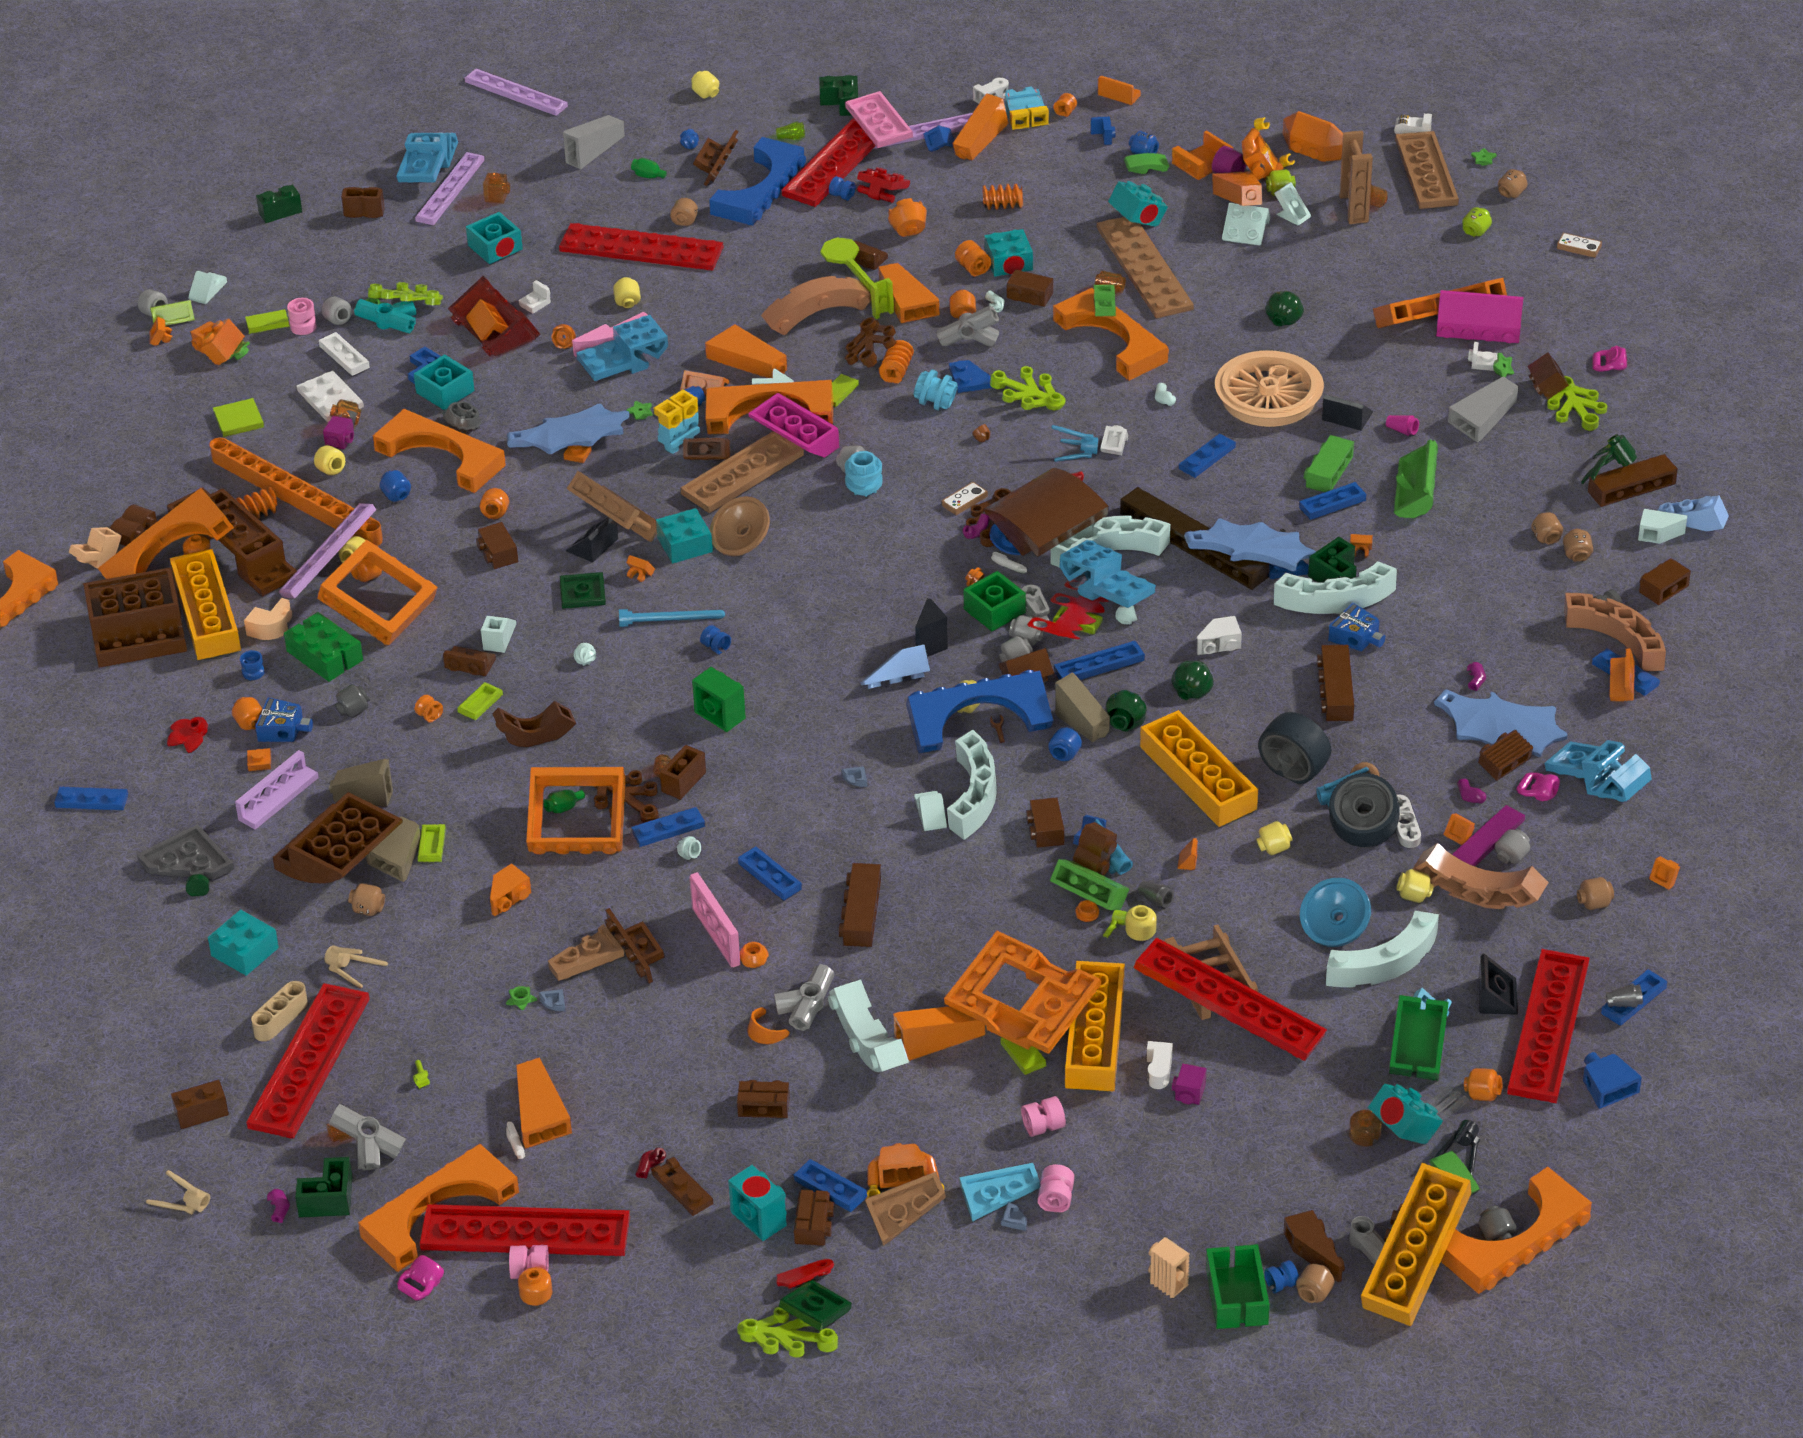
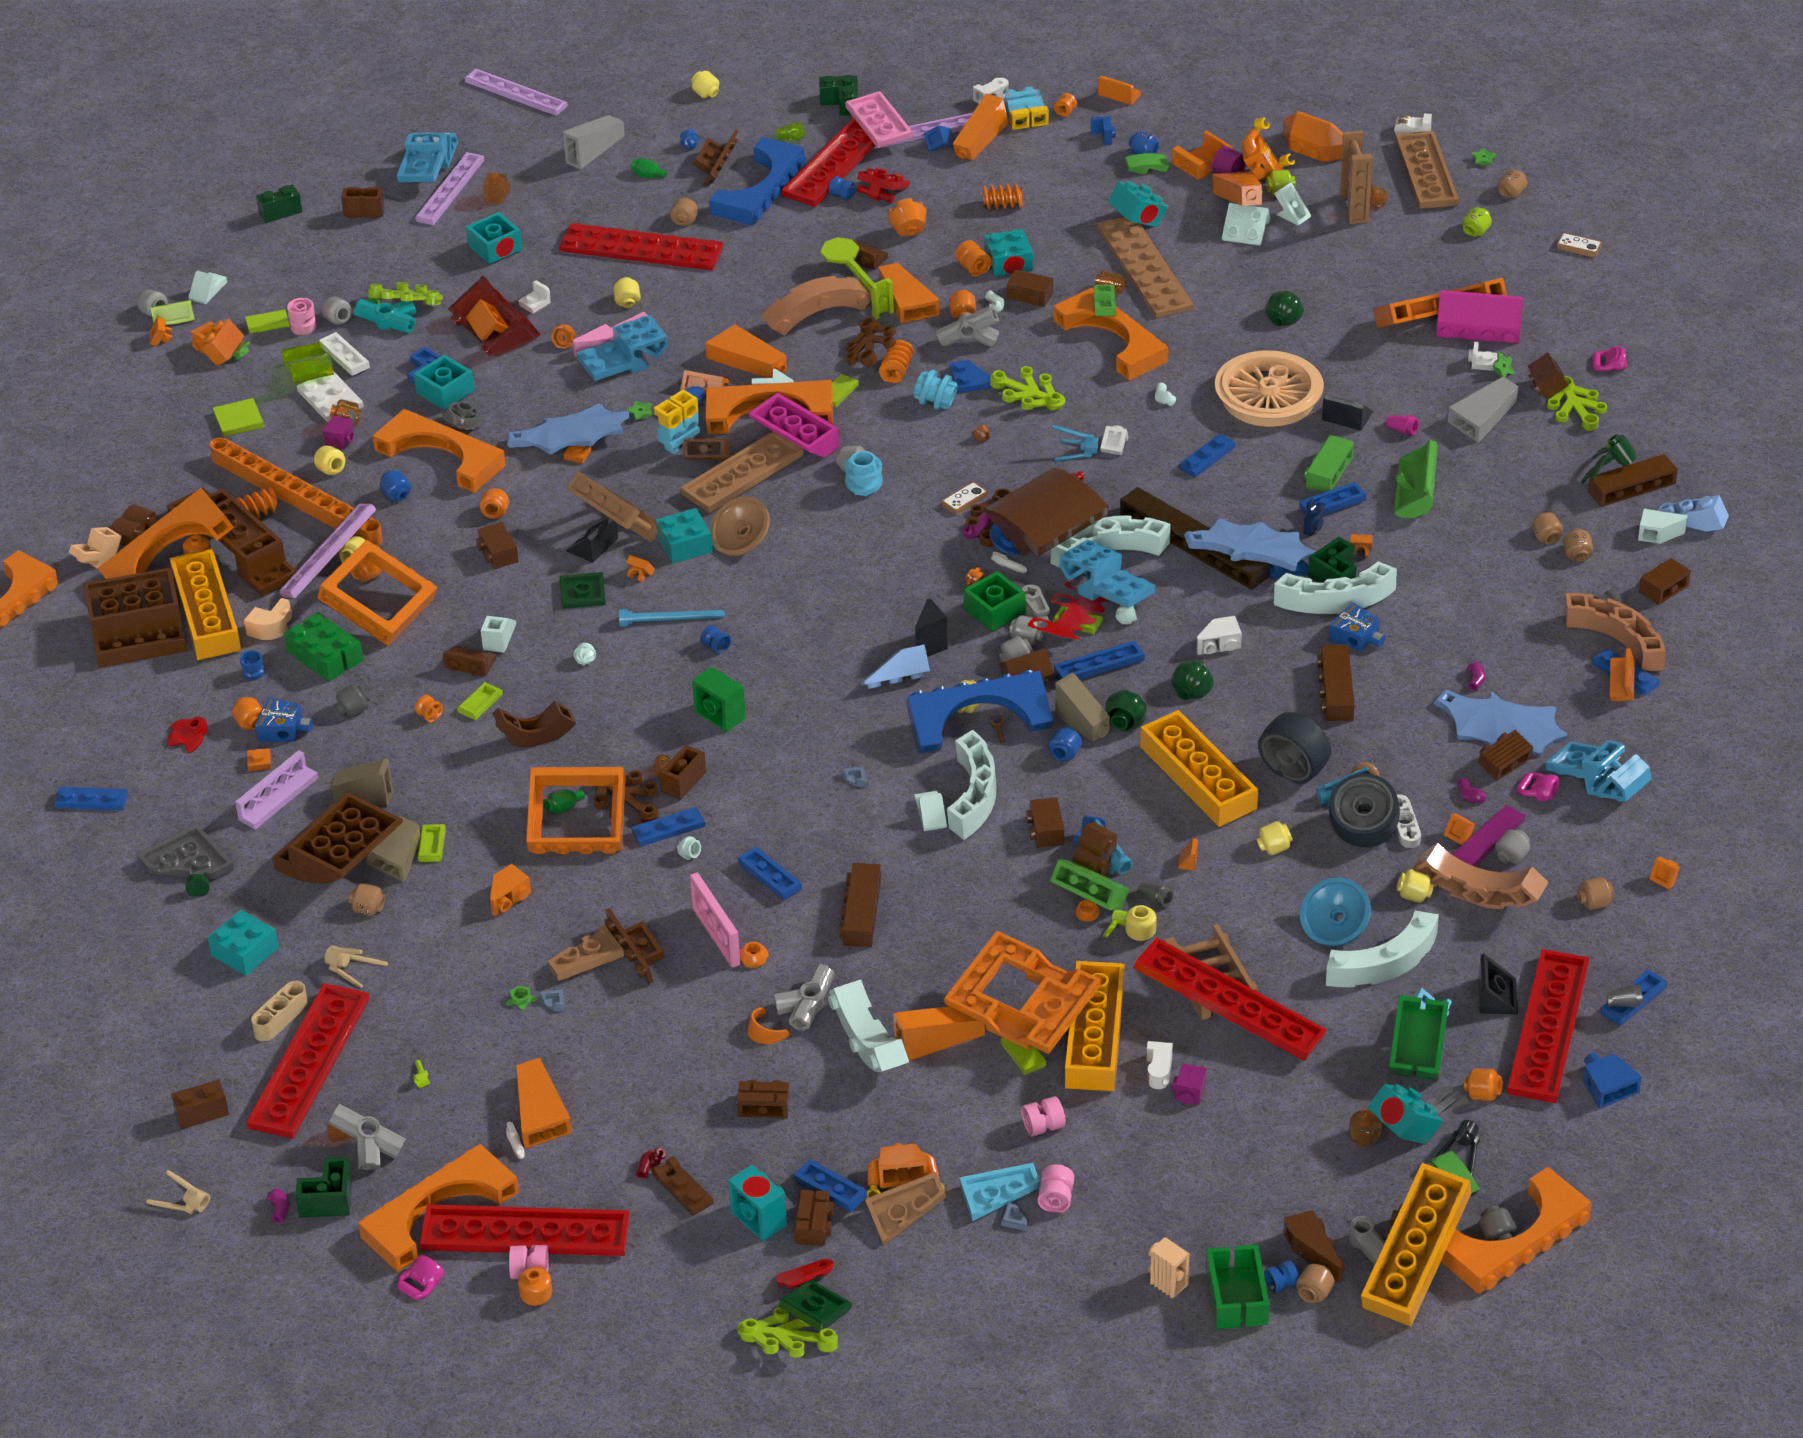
(306, 362): none -> clear neon green panel
(1313, 519): none -> dark blue plate

